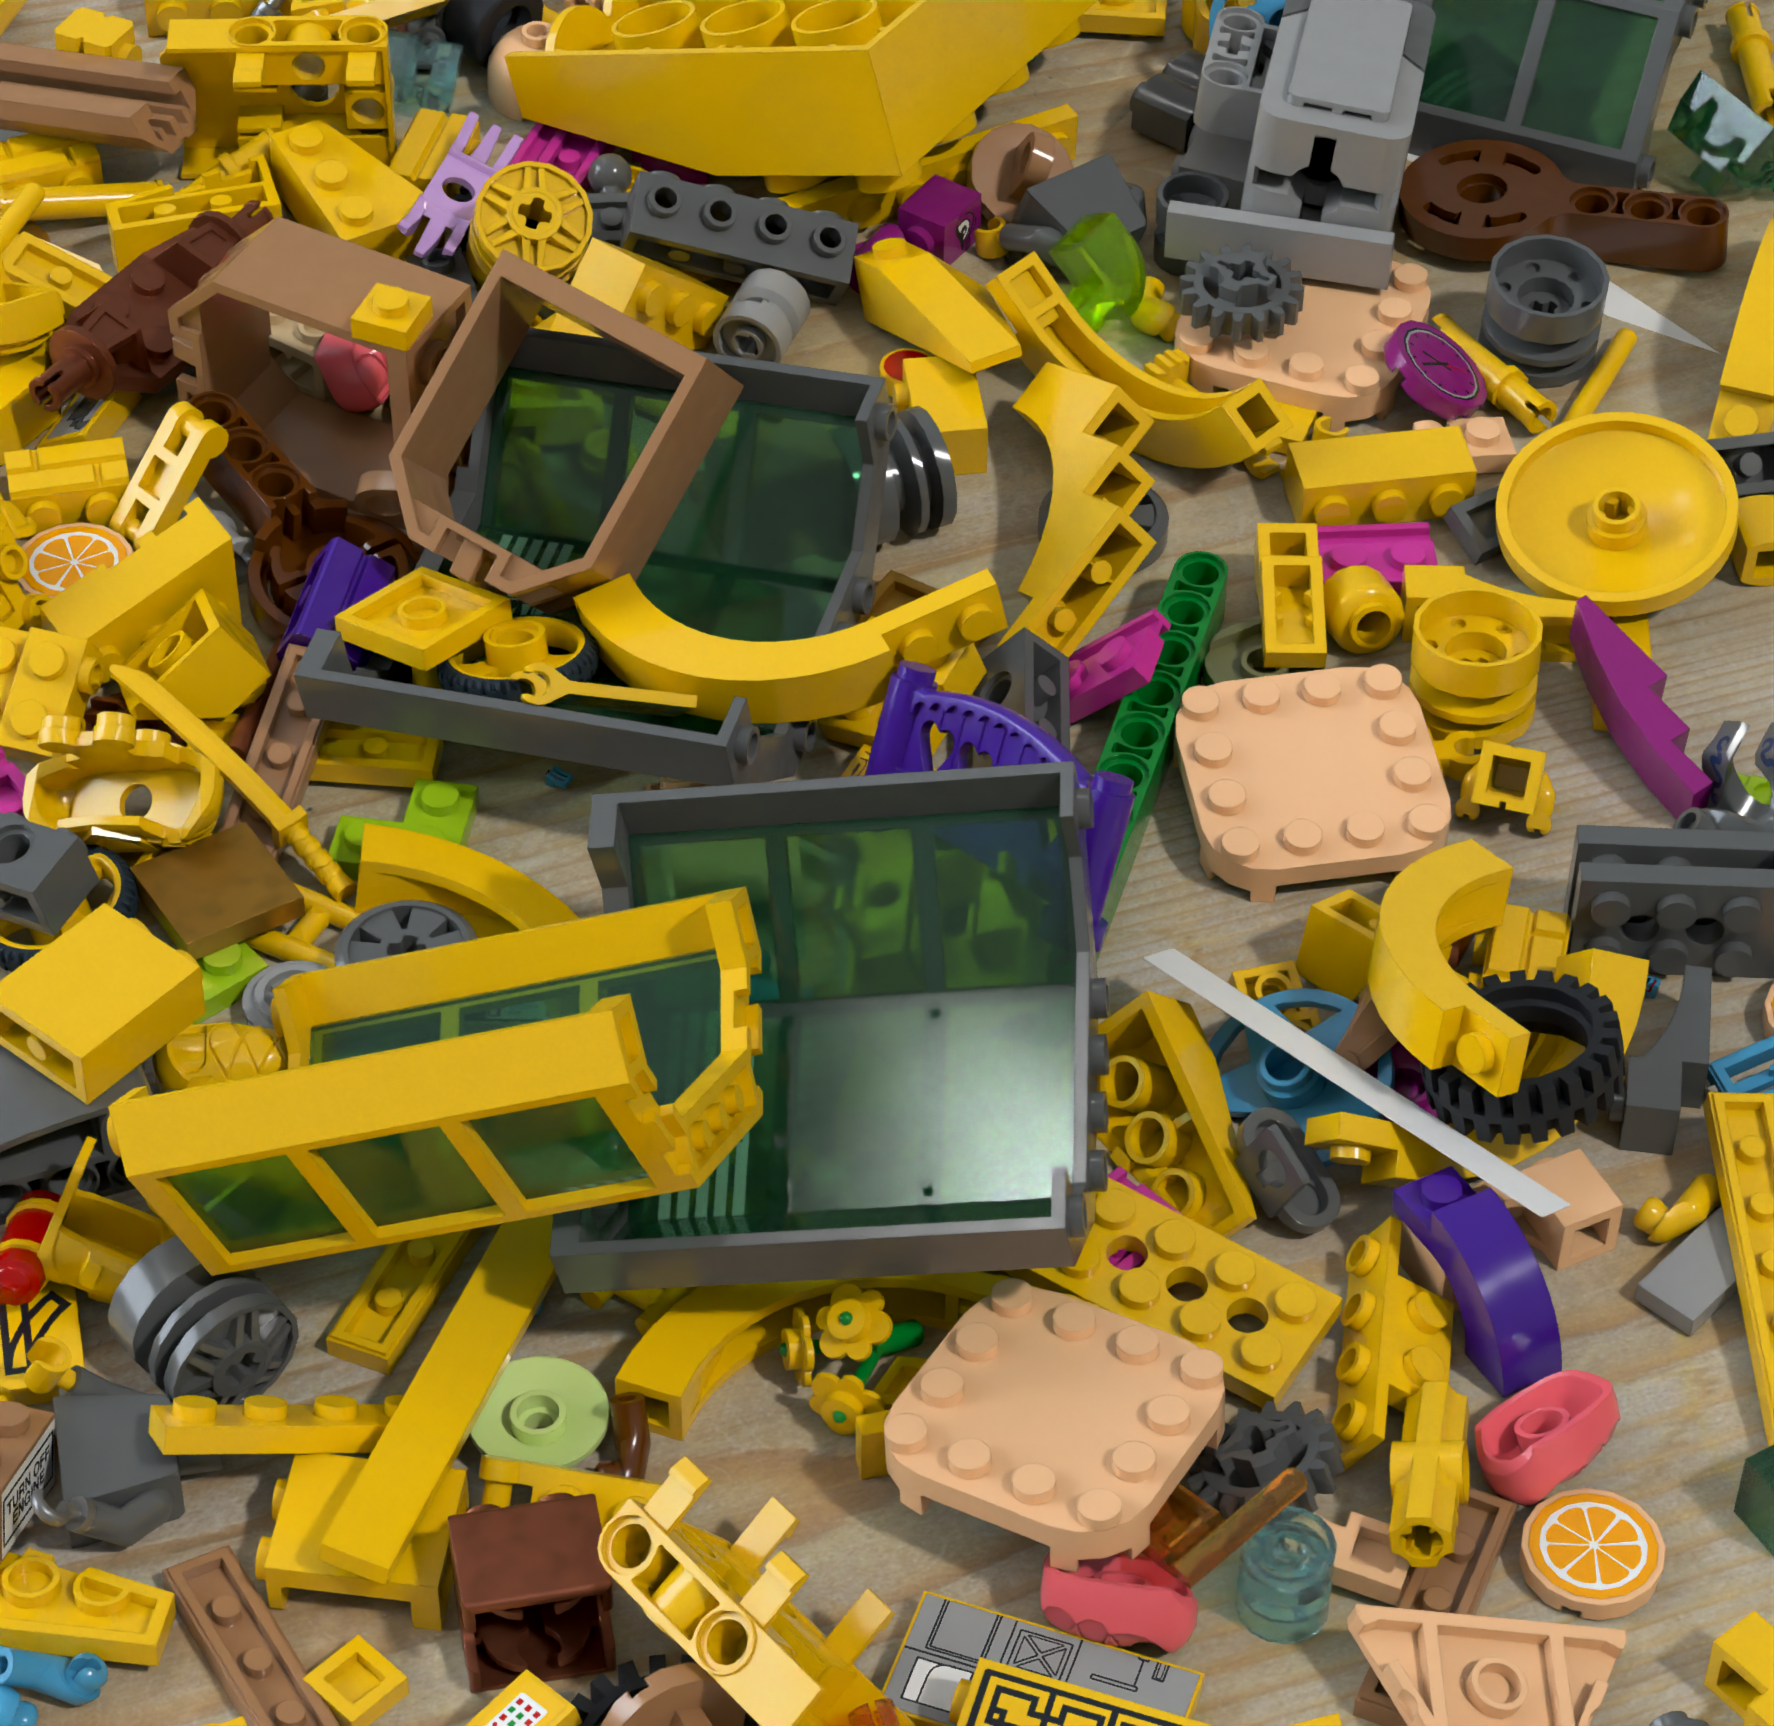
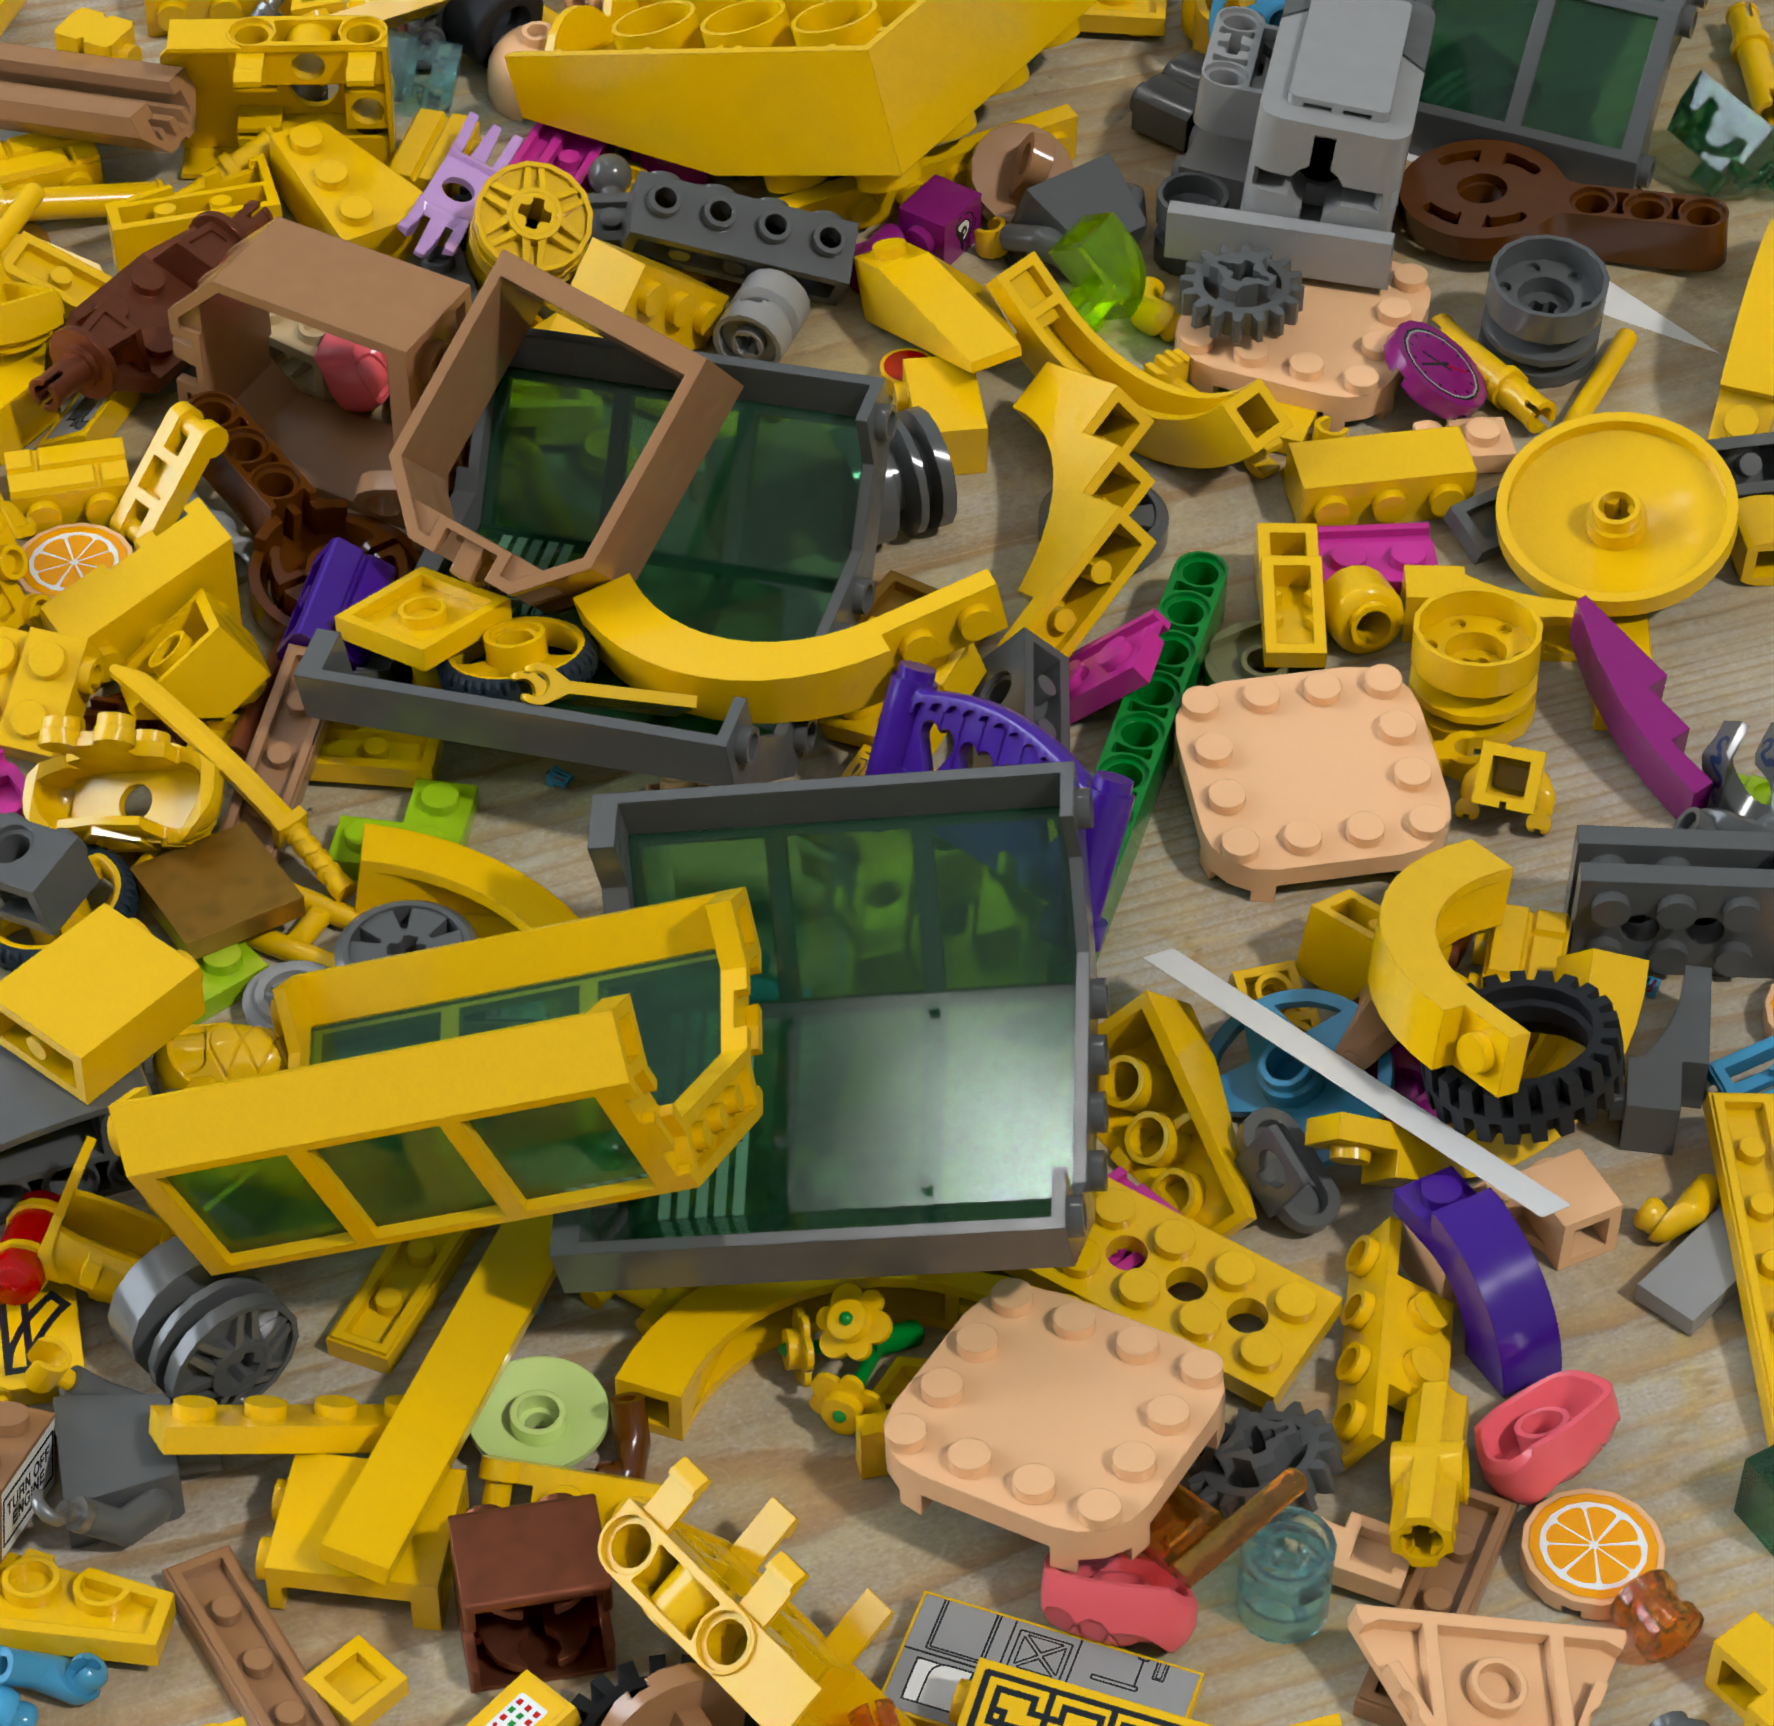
(391, 317): yellow plate -> none
(1656, 1616): none -> clear orange wheel

